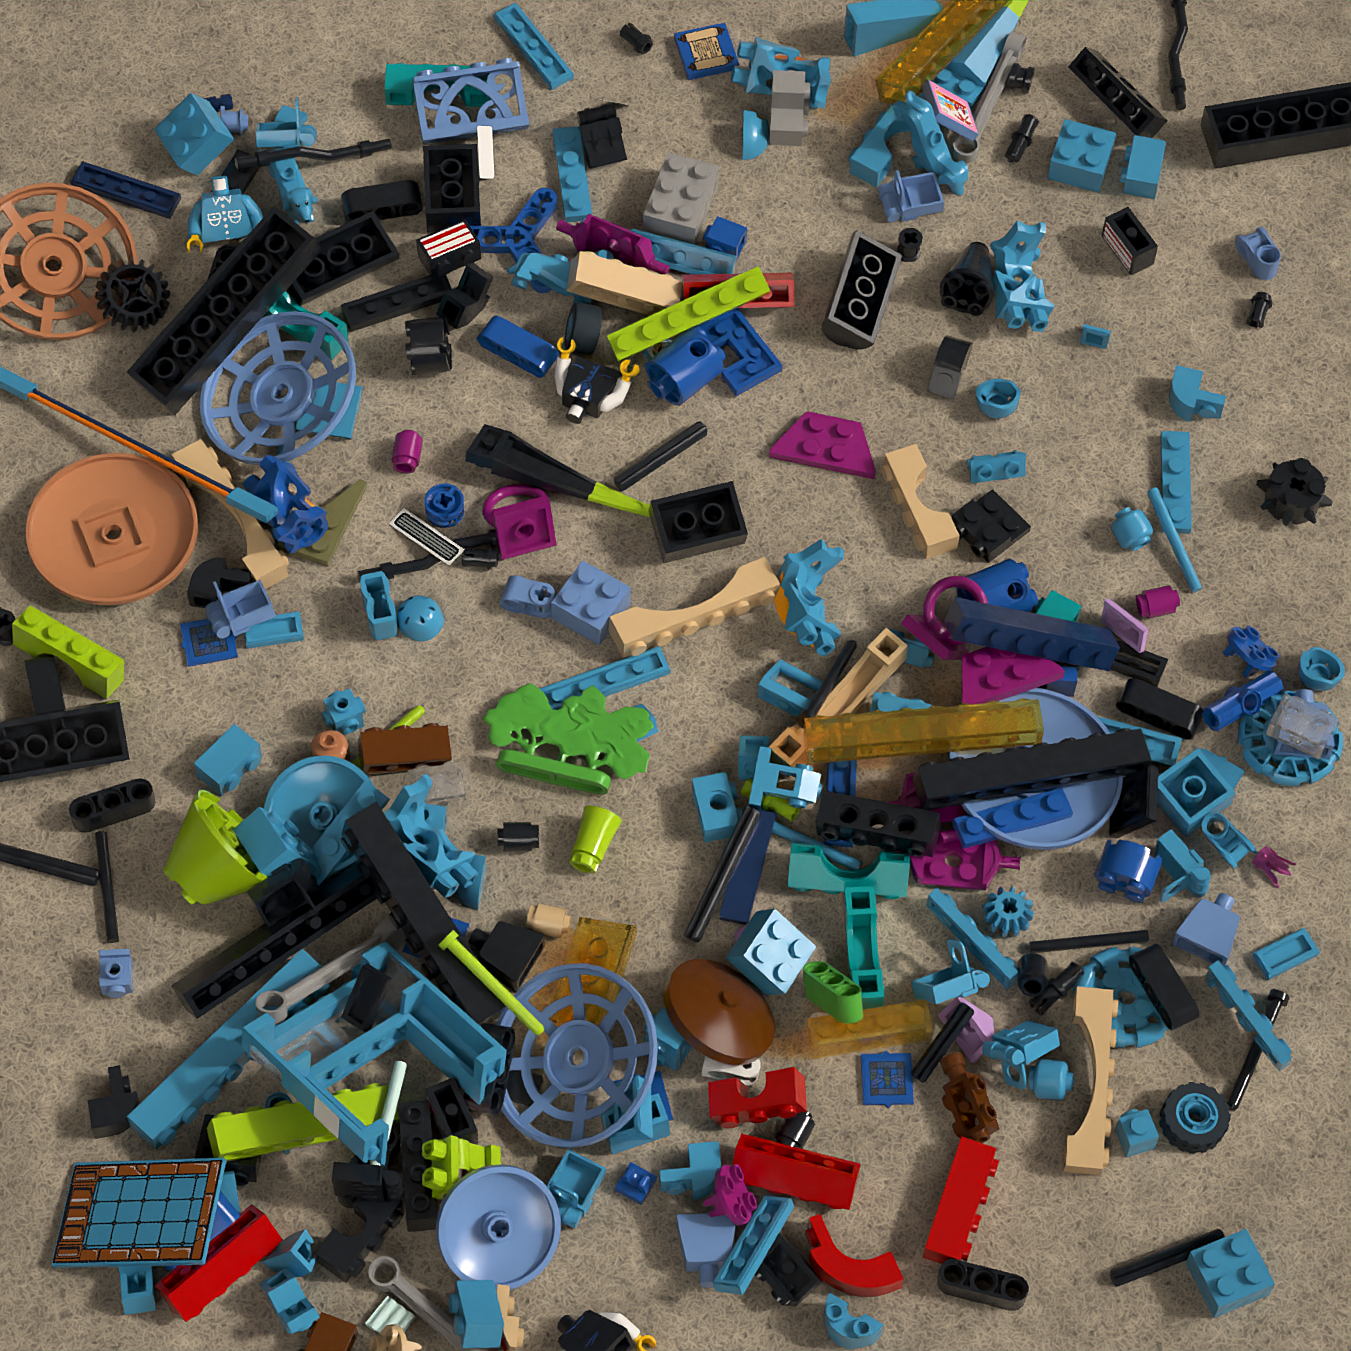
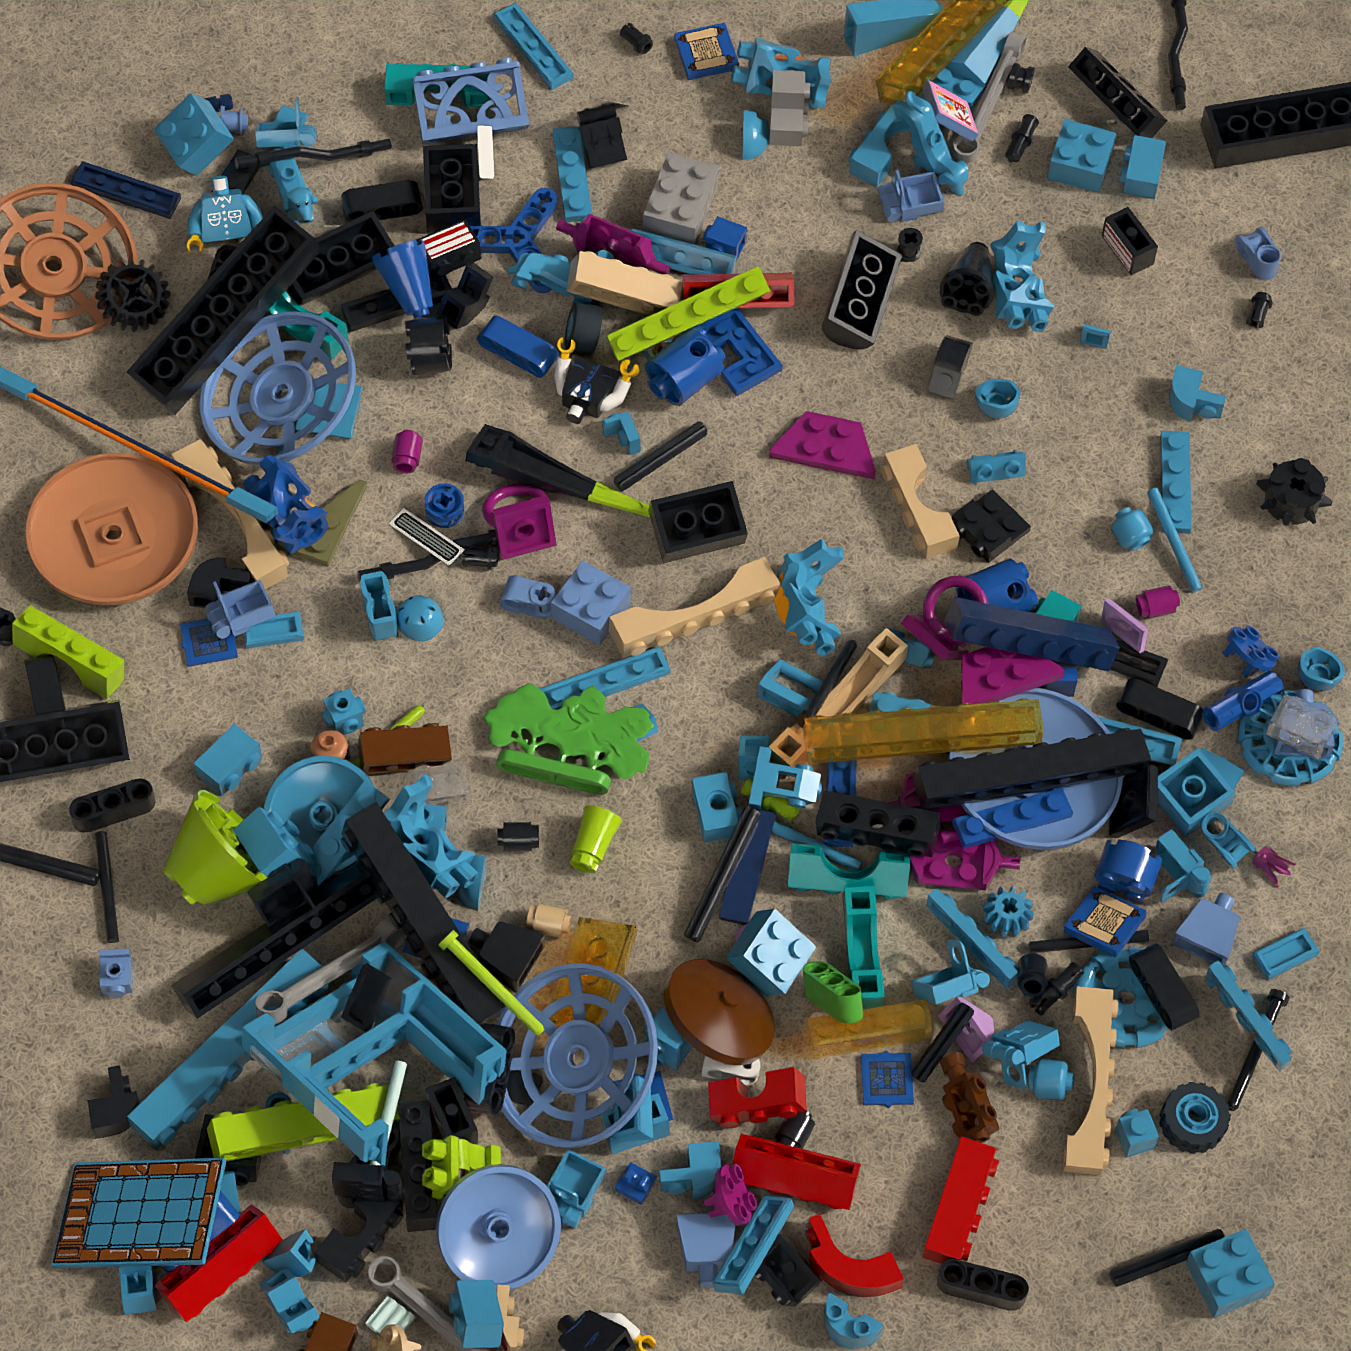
(407, 276): none -> blue cone
(625, 429): none -> dark azure bracket
(1105, 921): none -> tile

